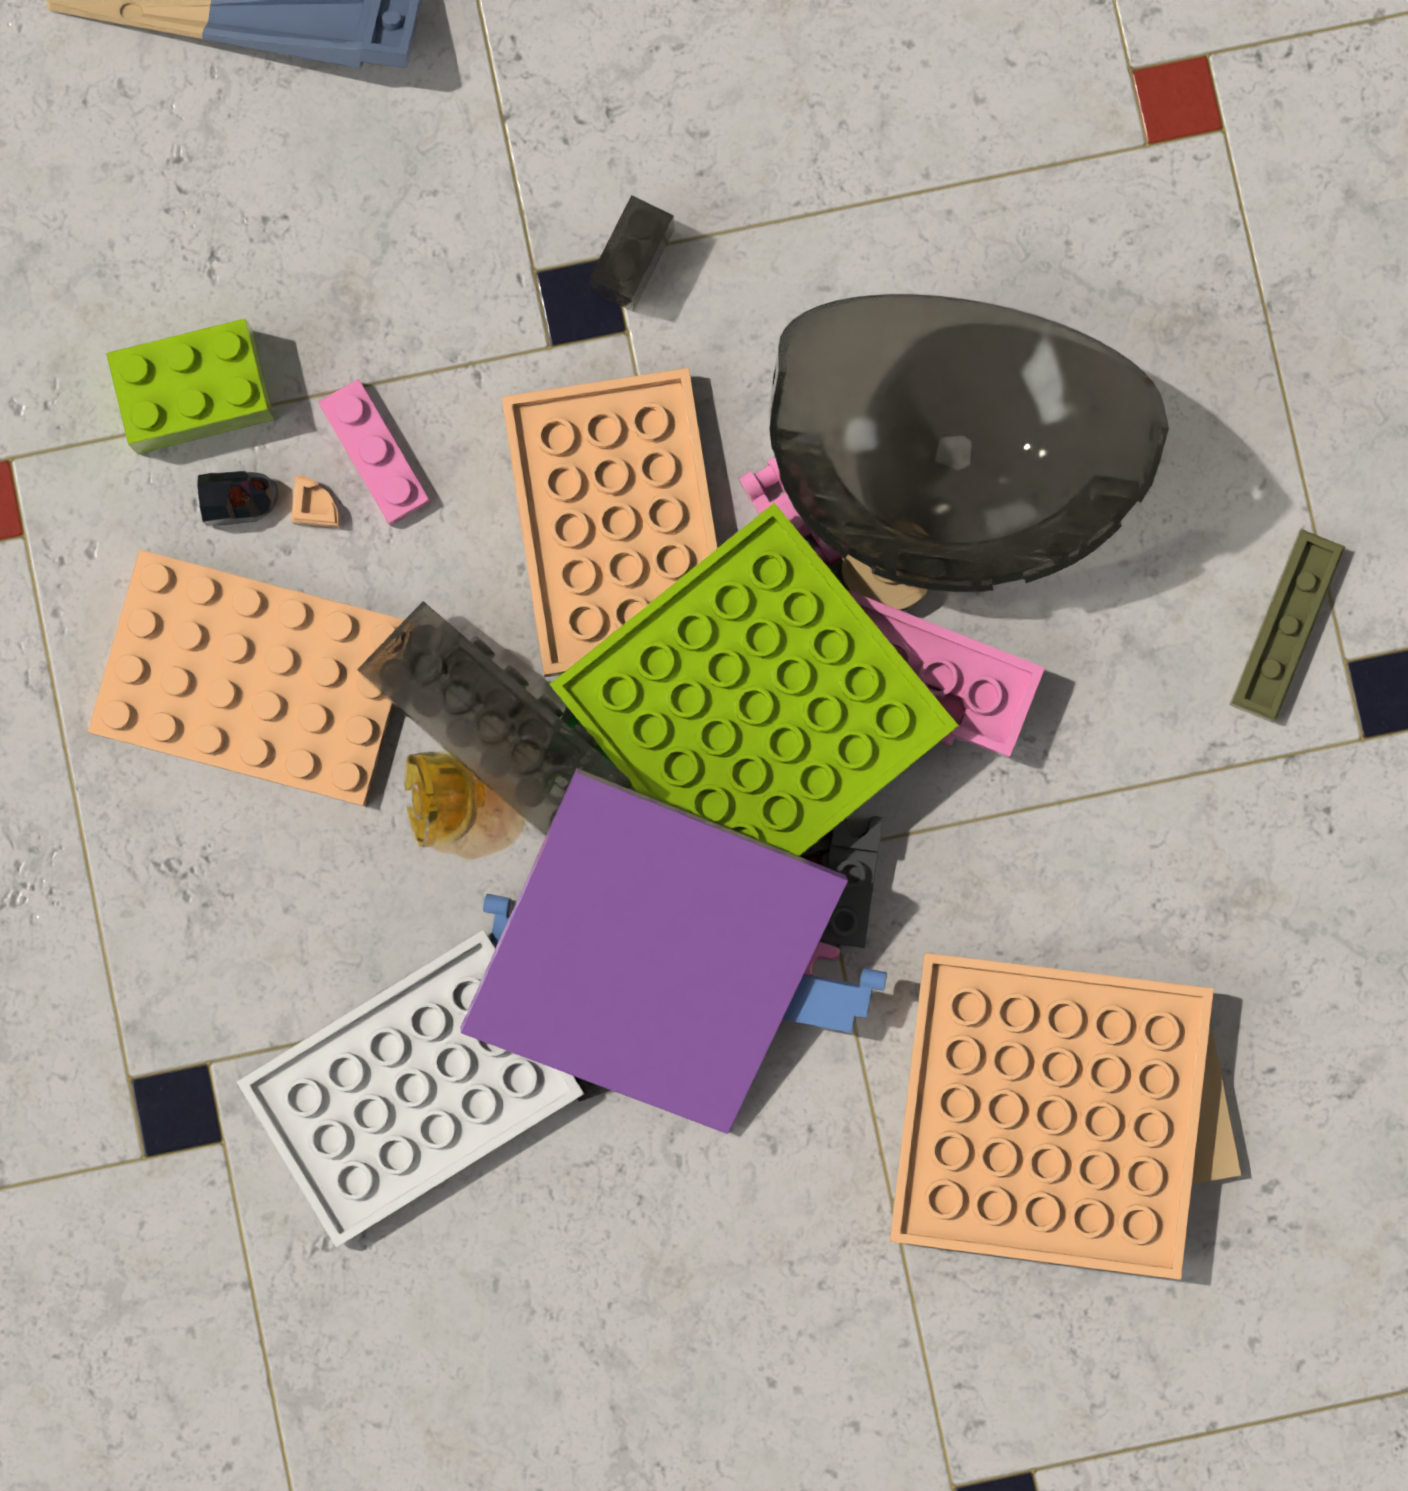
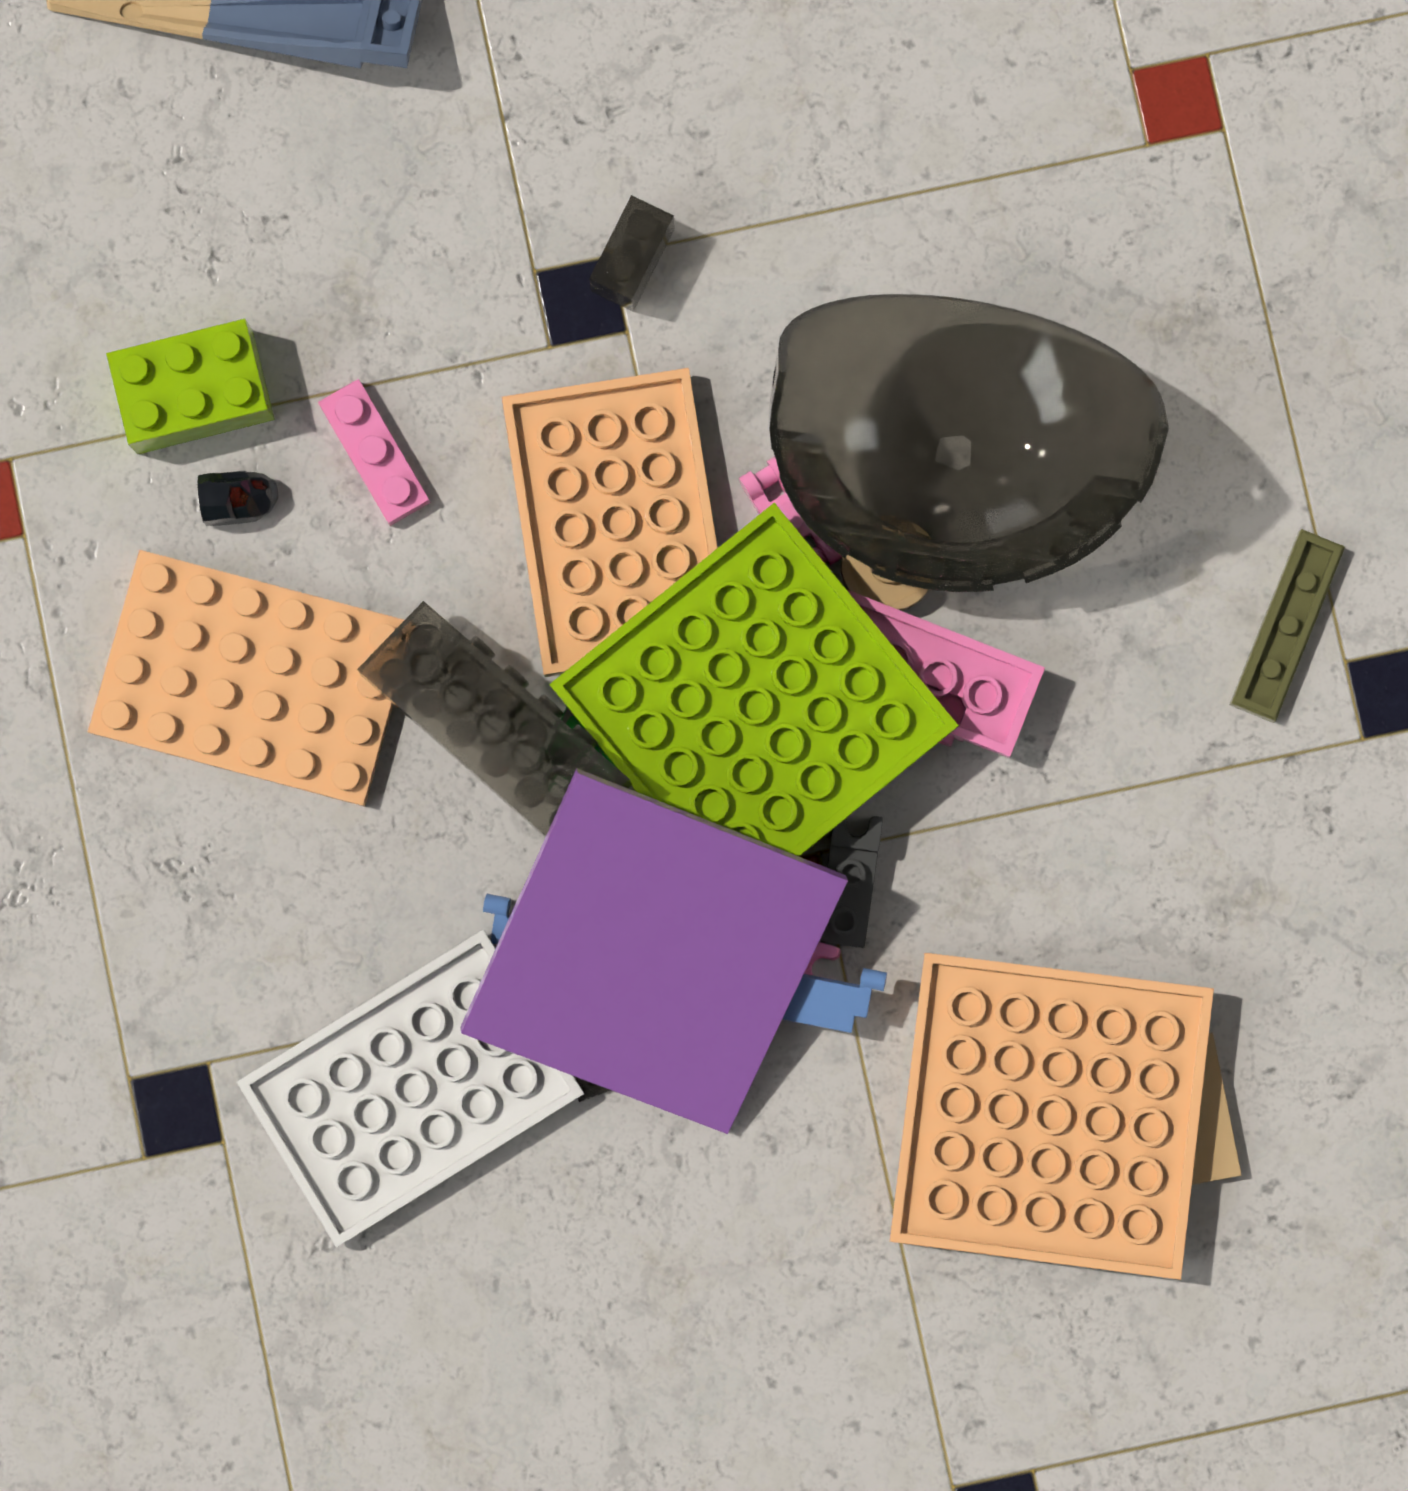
(313, 504): light nougat tile -> none
(442, 798): clear yellow cylinder -> none

